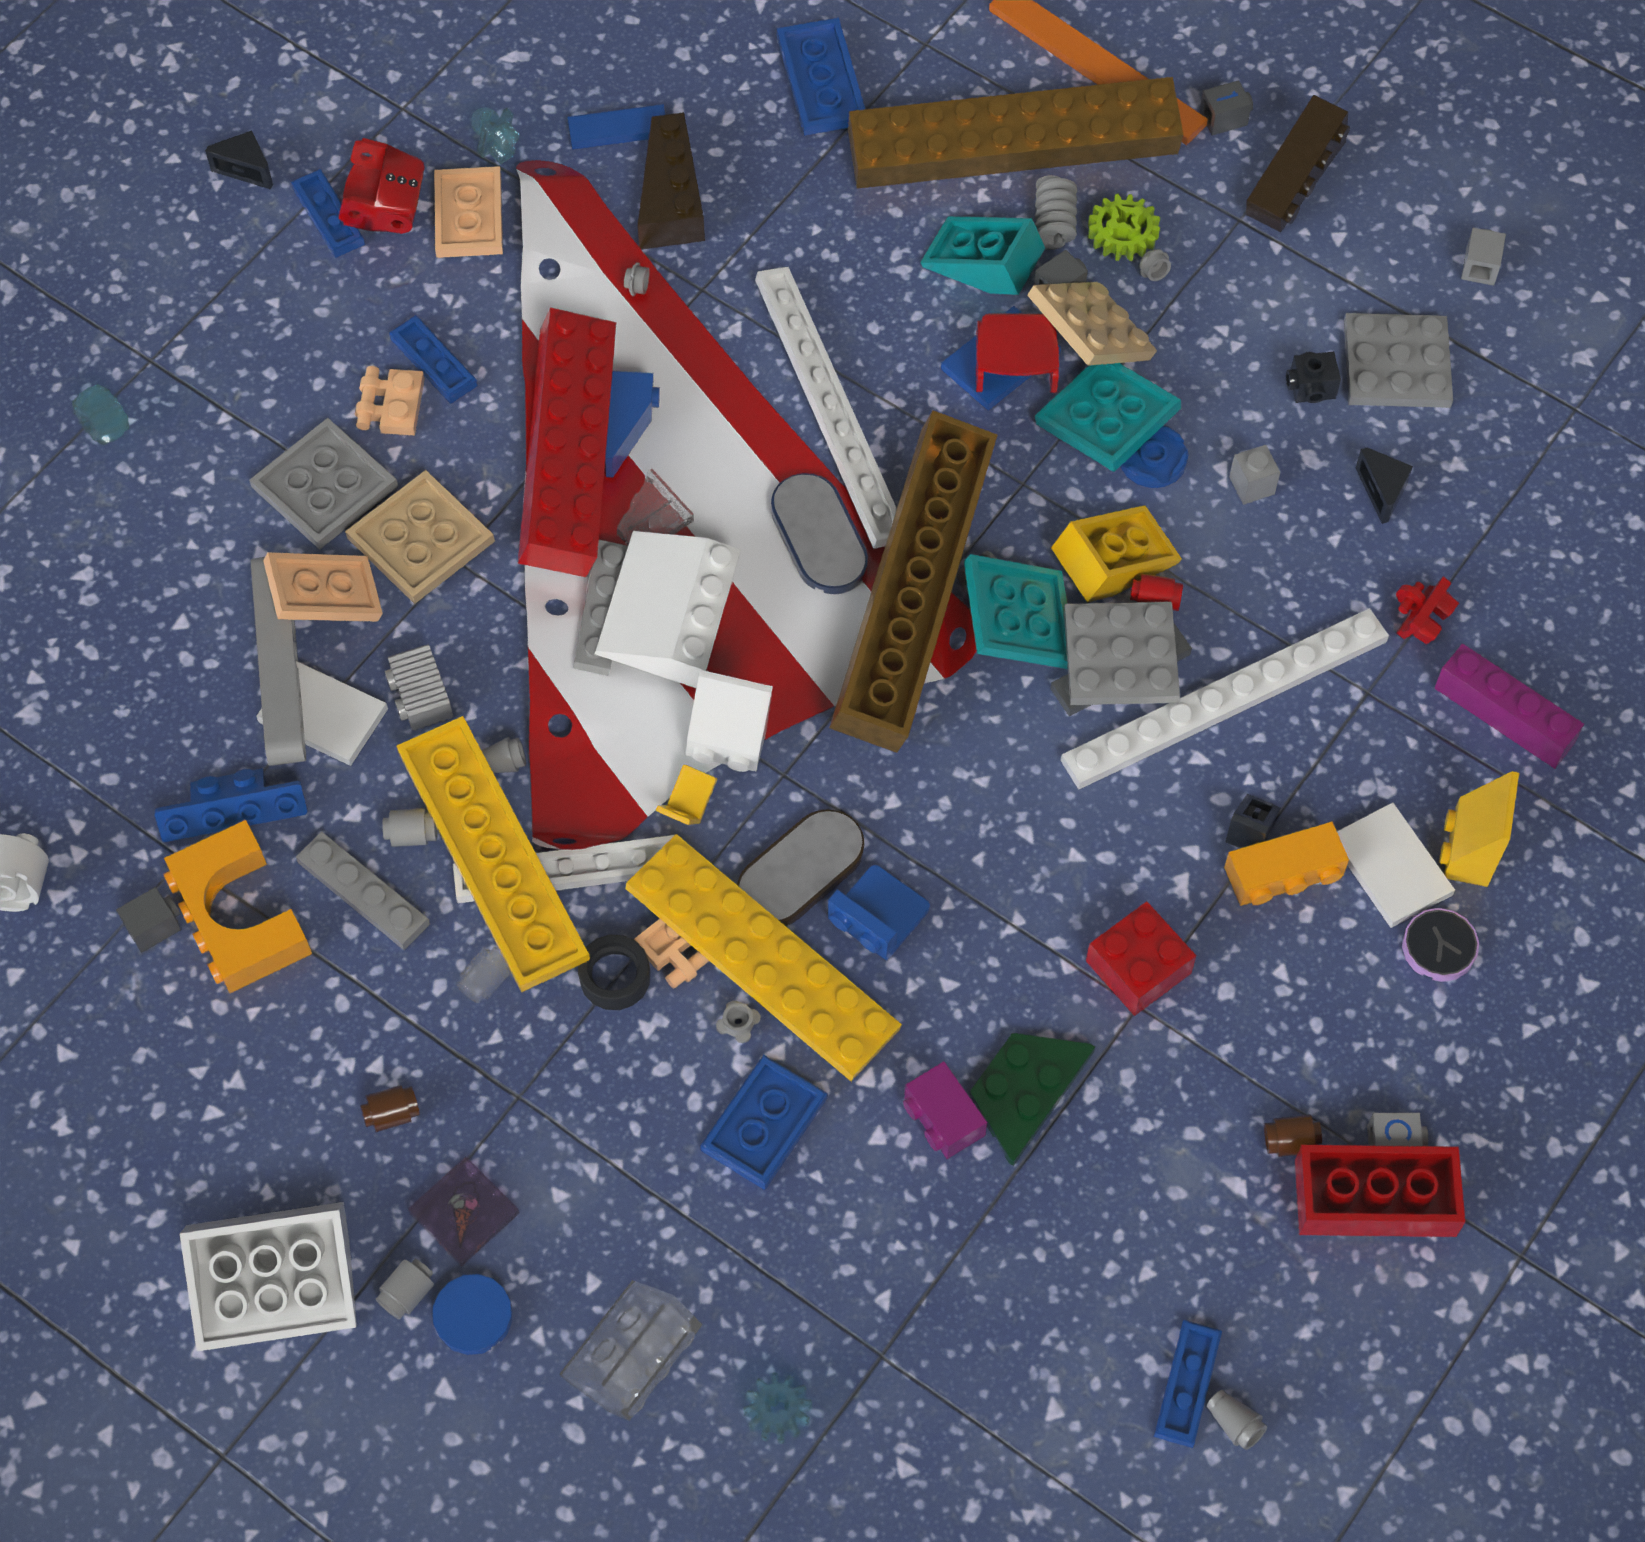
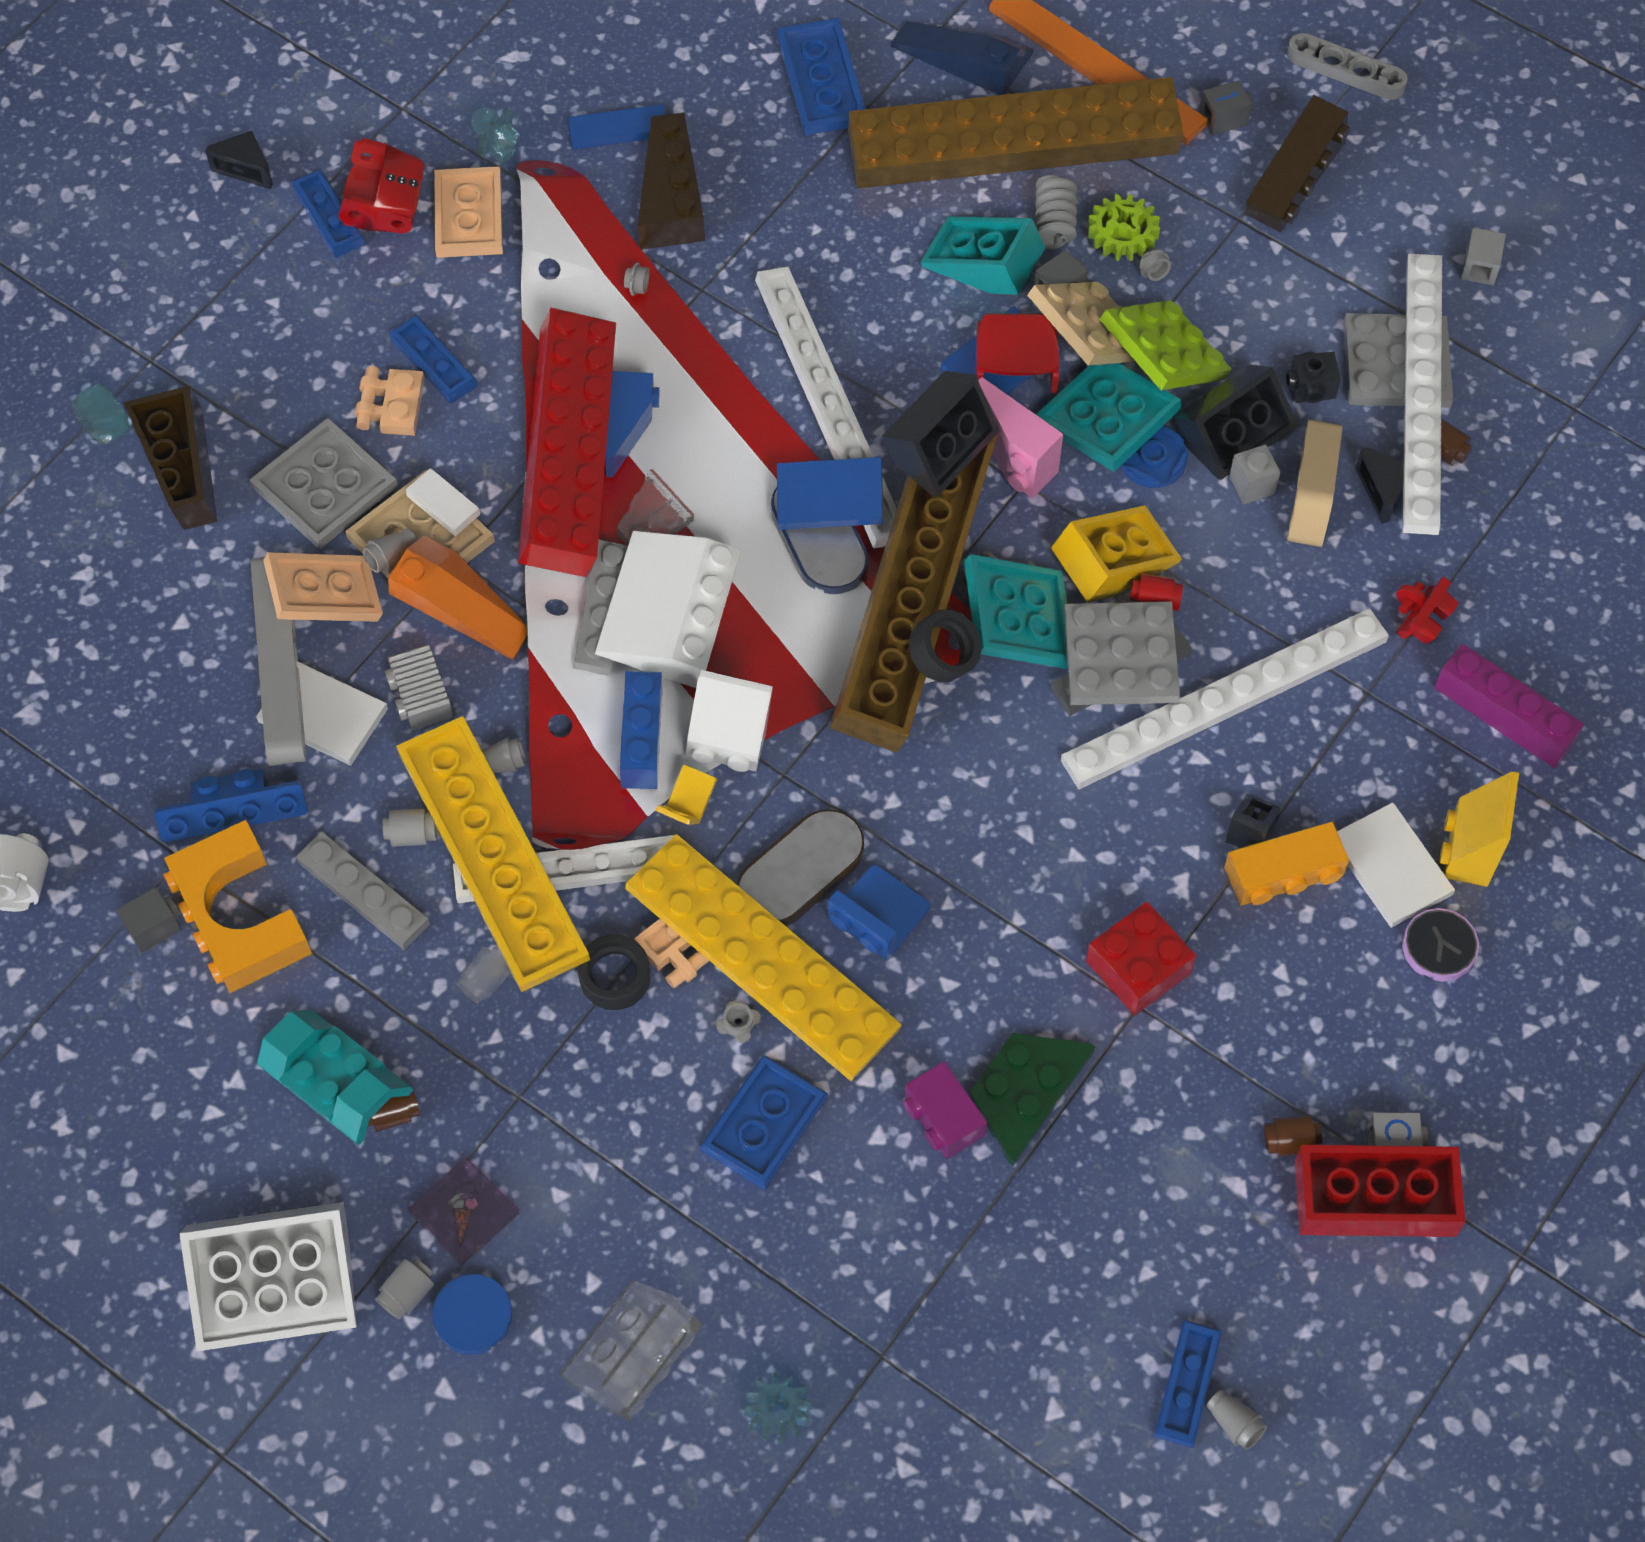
(177, 449): none -> dark brown wedge
(329, 1071): none -> teal piece
(386, 551): none -> light grey cone
(442, 502): none -> white tile
(454, 594): none -> orange wedge
(641, 730): none -> blue brick
(829, 493): none -> blue tile
(925, 656): none -> black tyre
(942, 431): none -> black slope
(973, 56): none -> dark blue wedge
(1025, 445): none -> bright pink slope
(1166, 344): none -> lime plate
(1236, 417): none -> black slope
(1315, 483): none -> tan beam
(1344, 70): none -> light grey beam
(1422, 395): none -> white plate
(1454, 444): none -> reddish brown brick

